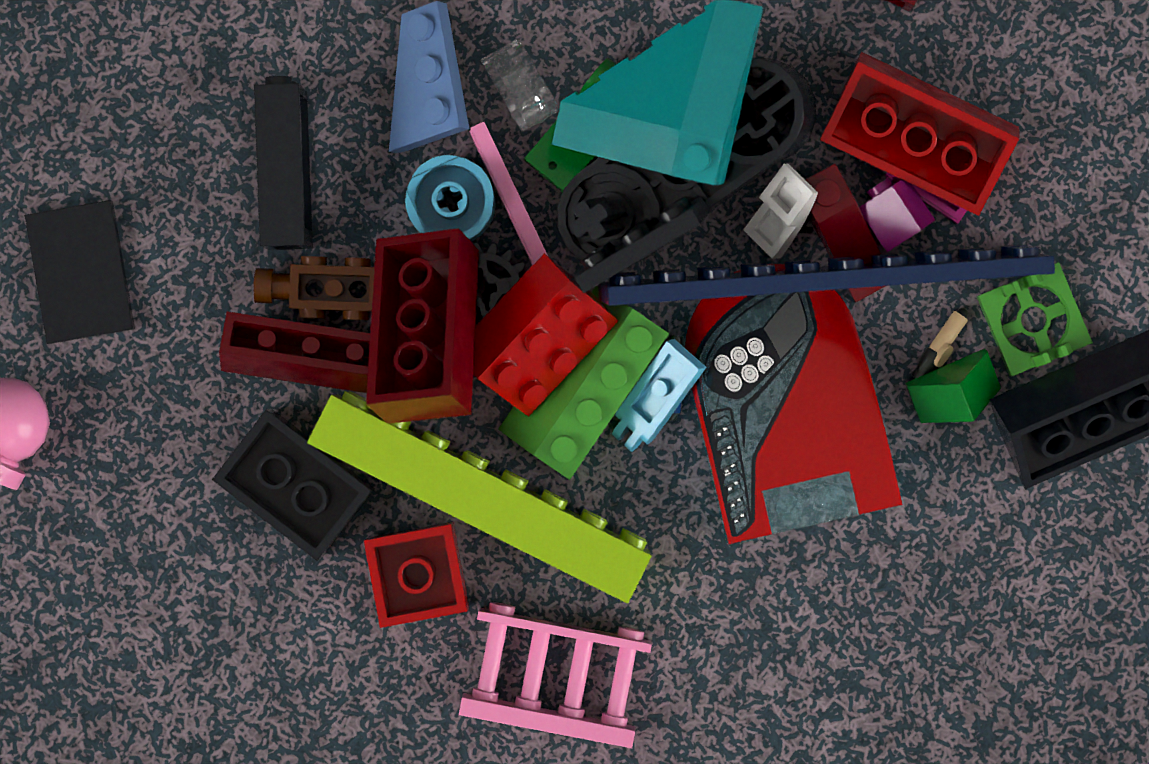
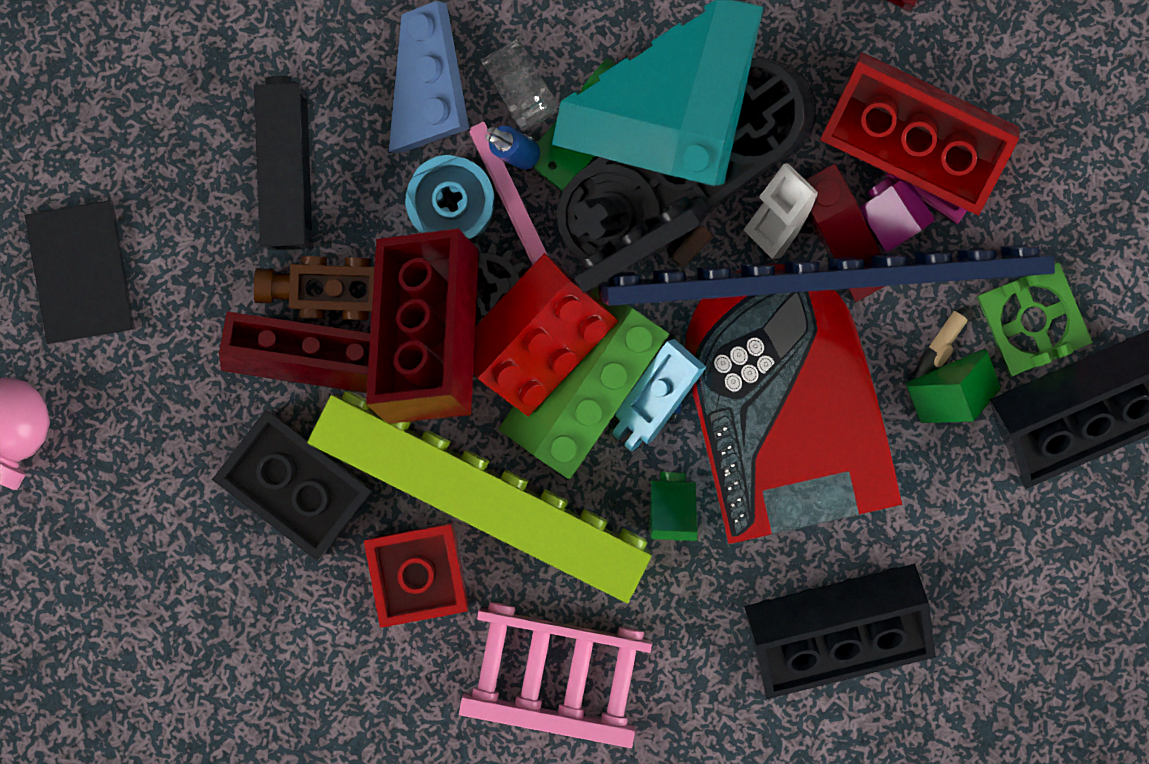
(513, 146): none -> blue piece
(673, 508): none -> green slope
(691, 247): none -> reddish brown tile
(841, 631): none -> black slope

